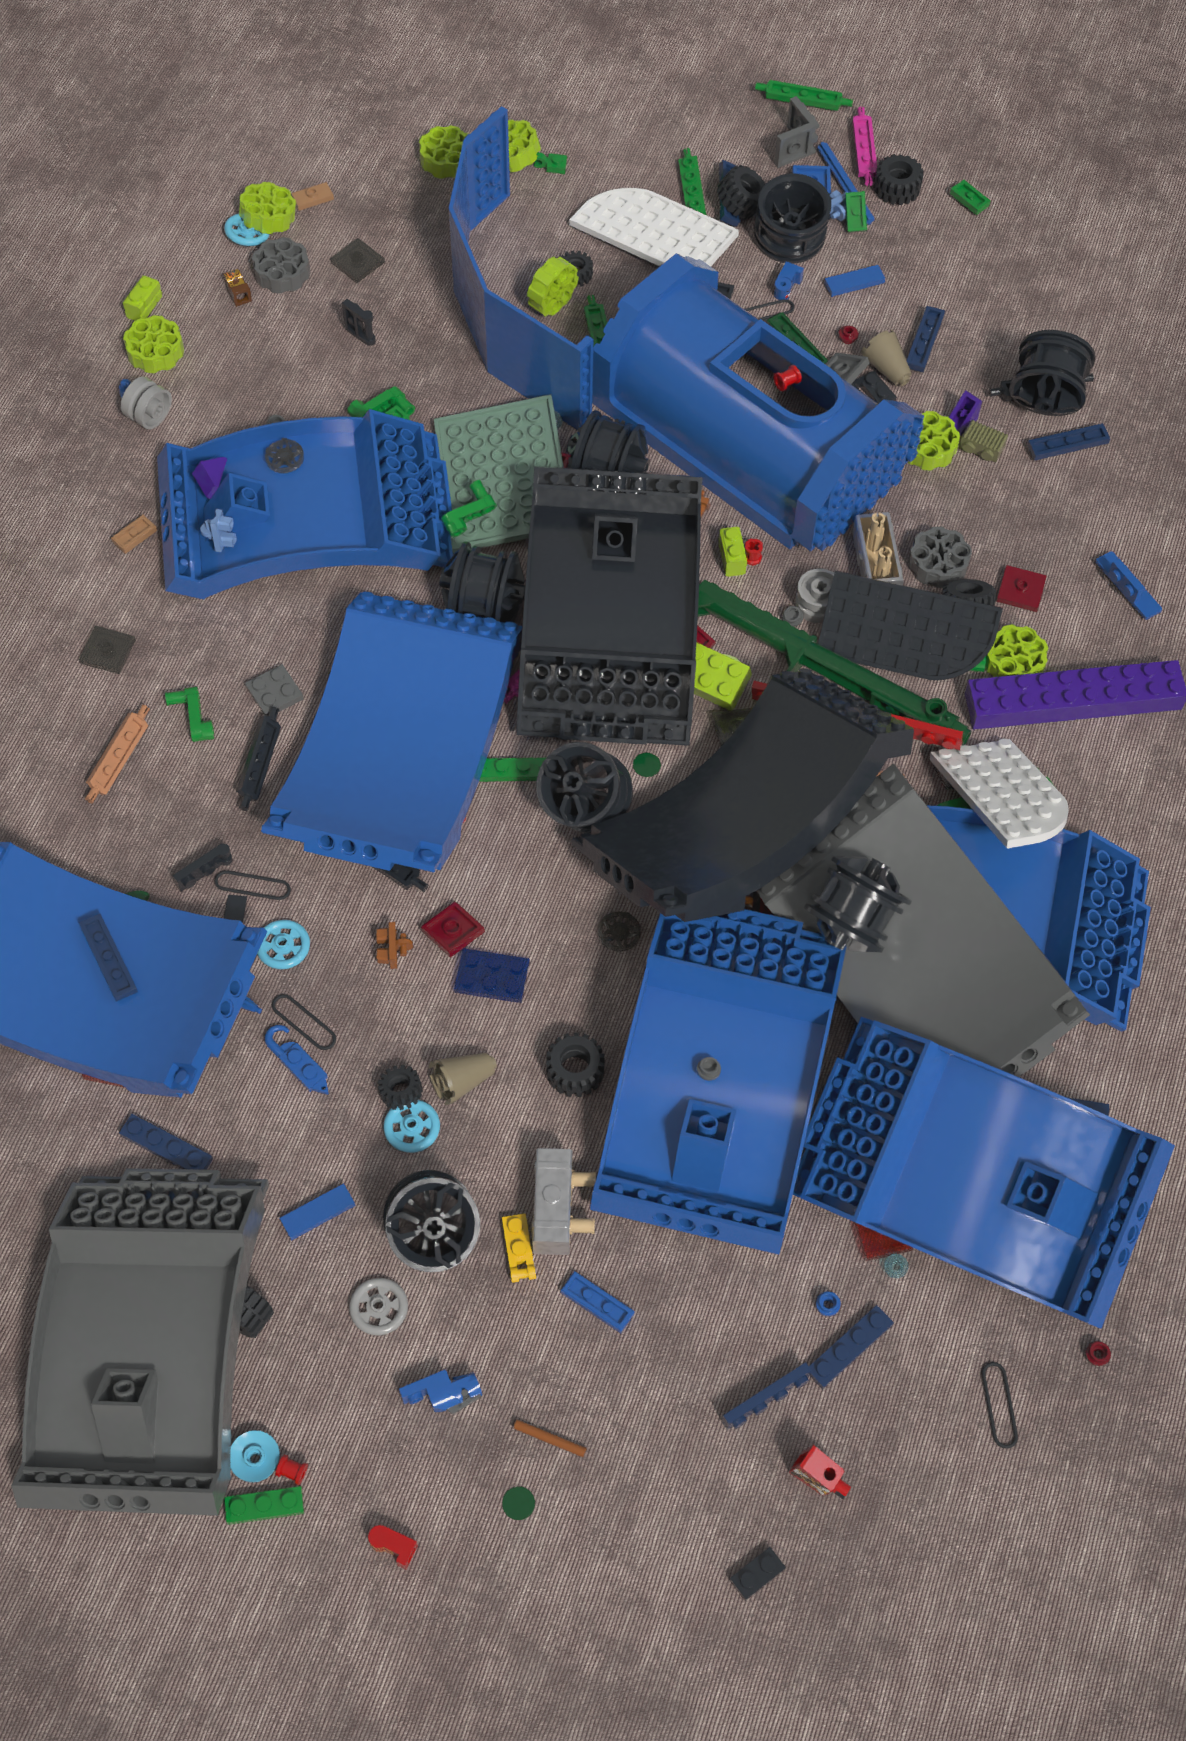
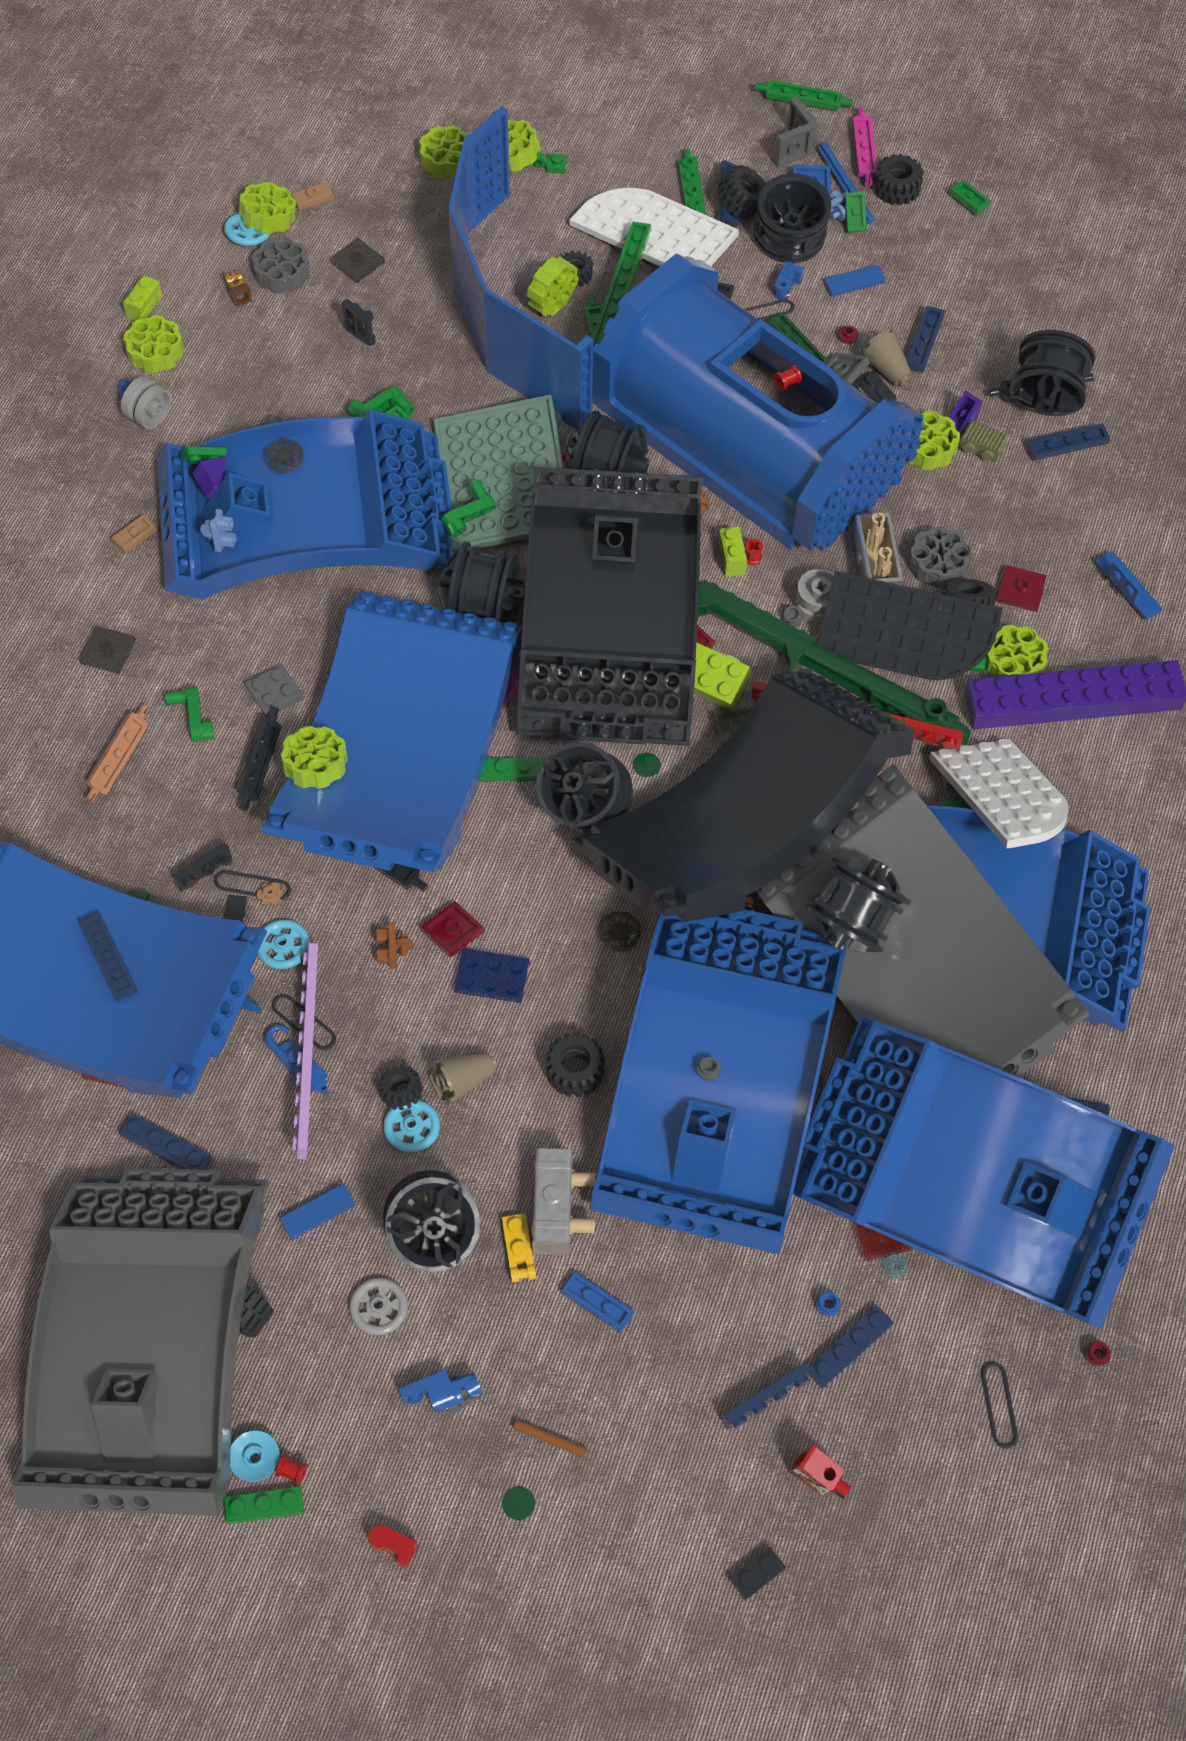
(197, 454): none -> green plate
(270, 898): none -> medium nougat plant
(302, 1099): none -> lavender plate
(314, 757): none -> lime connector
(623, 276): none -> green plate

